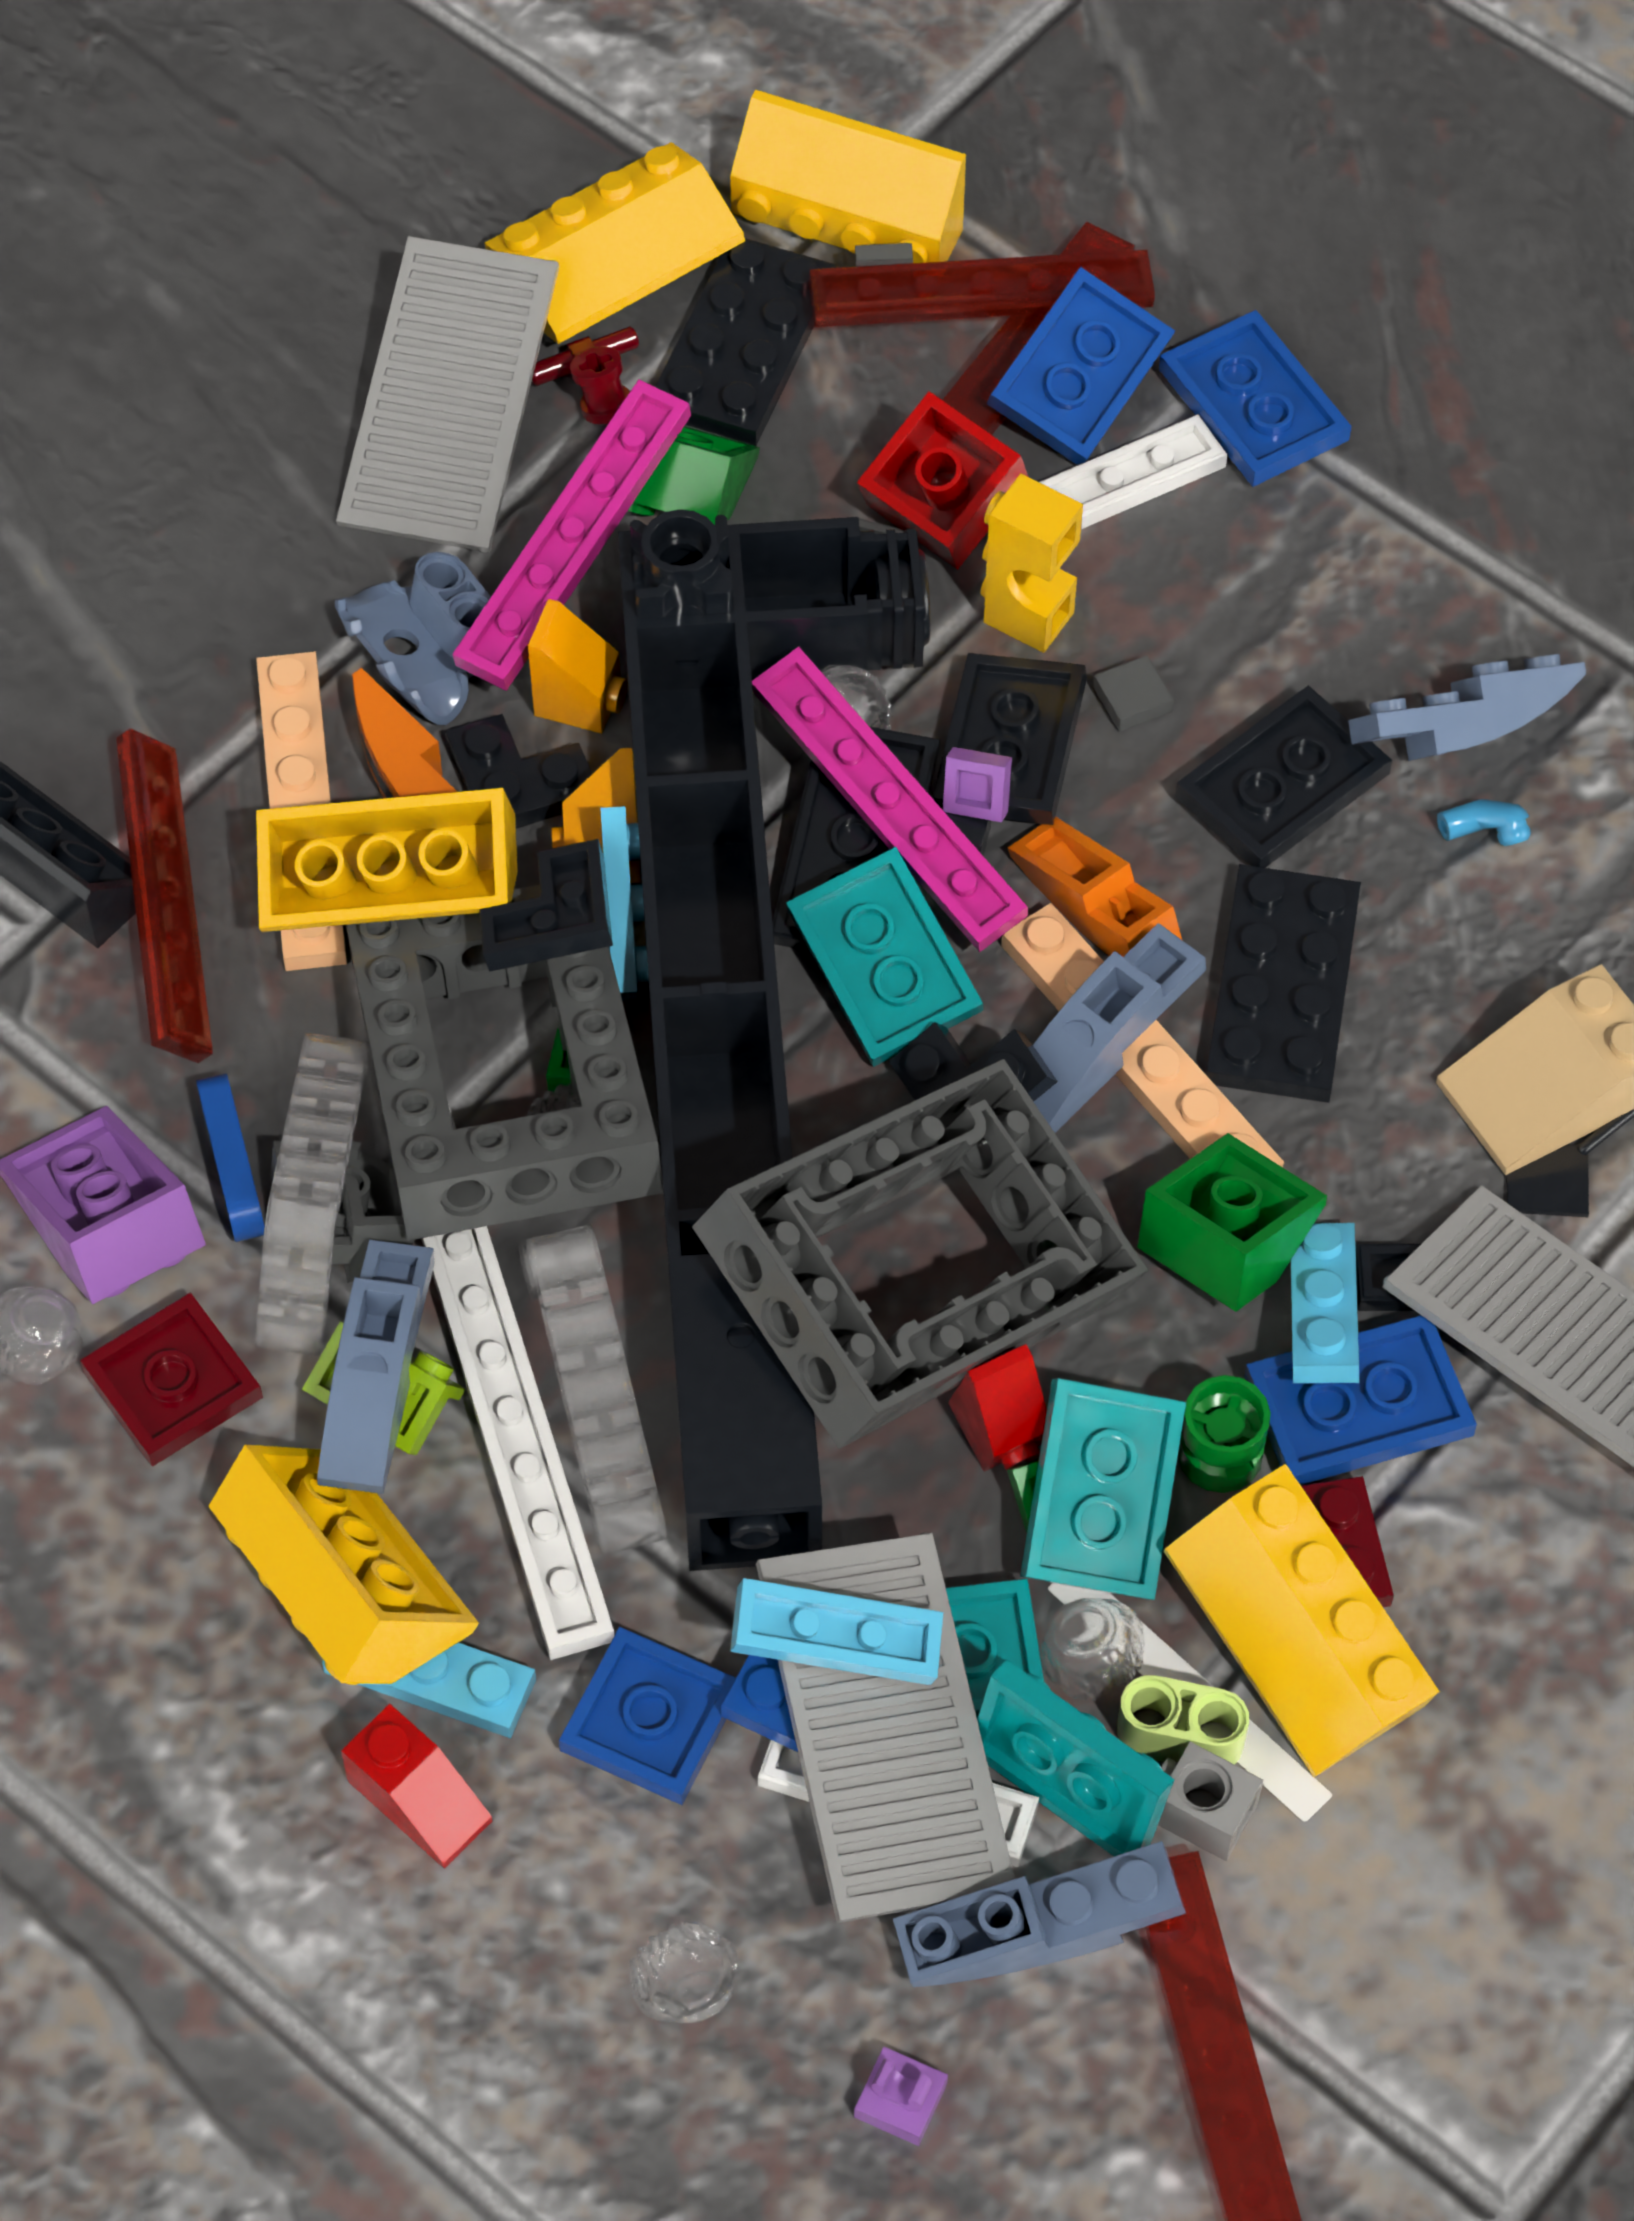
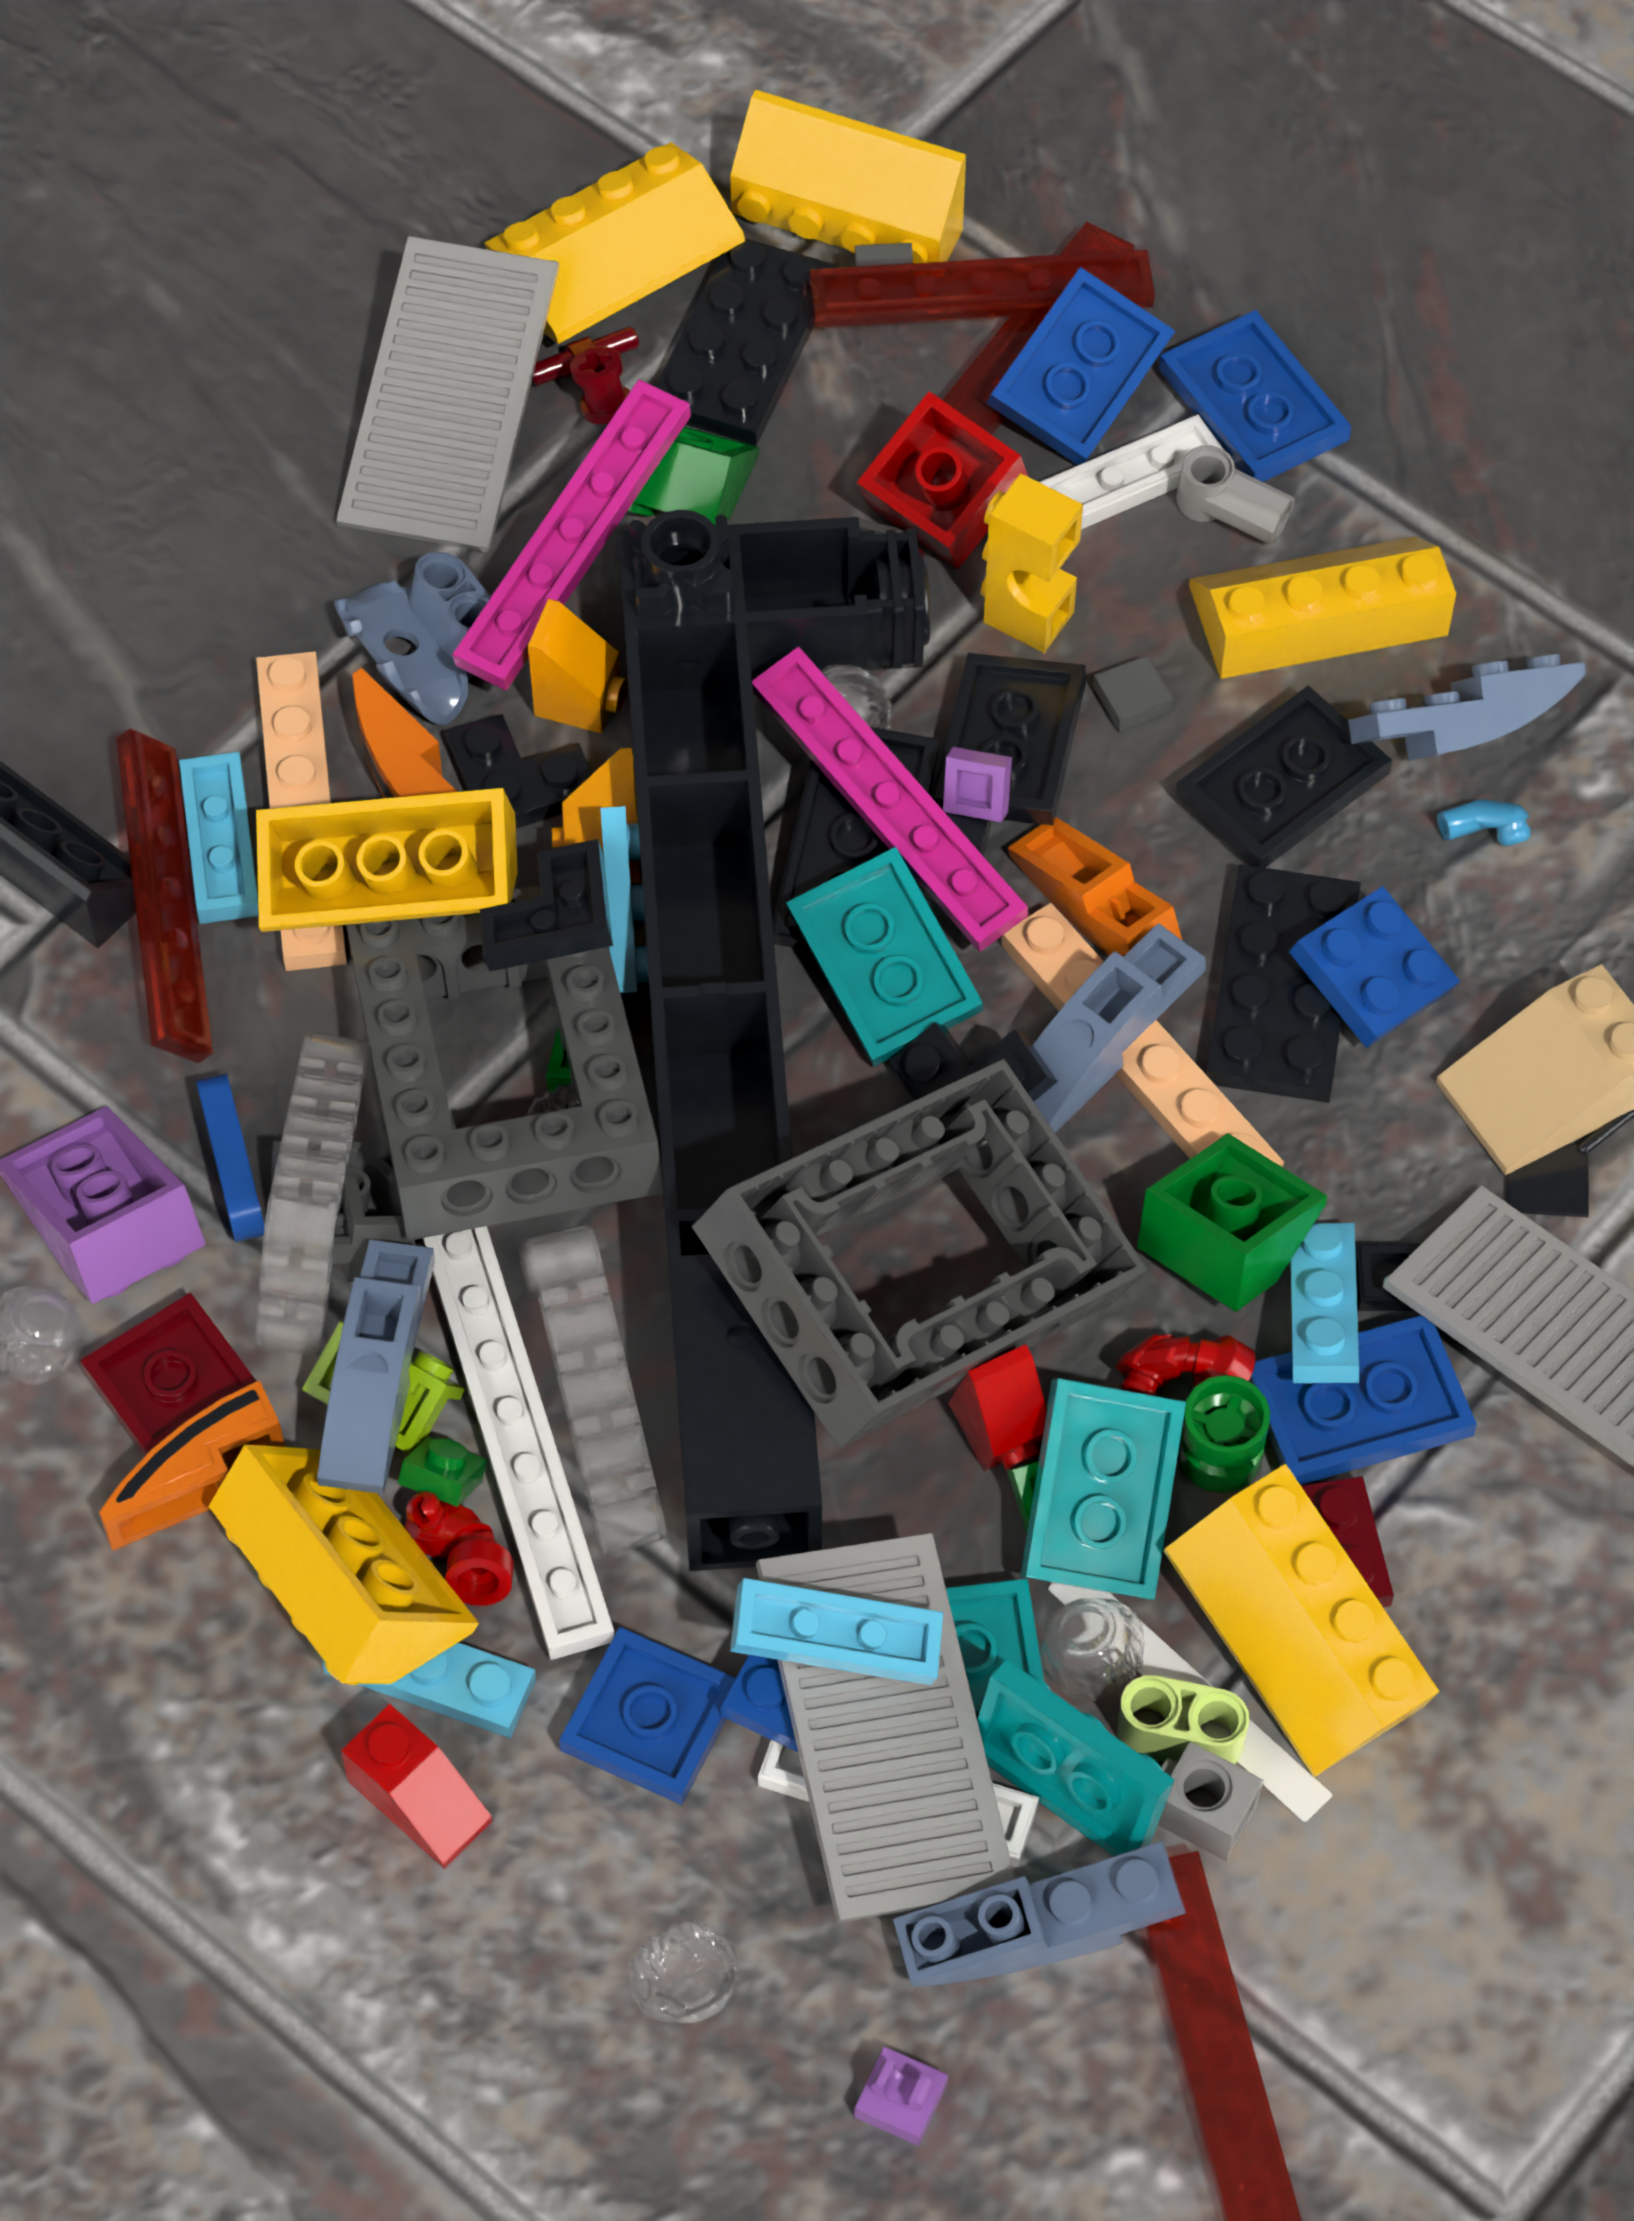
(189, 1466): none -> orange slope
(219, 837): none -> medium azure plate
(444, 1469): none -> green plate
(476, 1564): none -> red arm
(1164, 1358): none -> red arm
(1216, 490): none -> light grey piece
(1324, 605): none -> yellow slope
(1374, 966): none -> blue plate

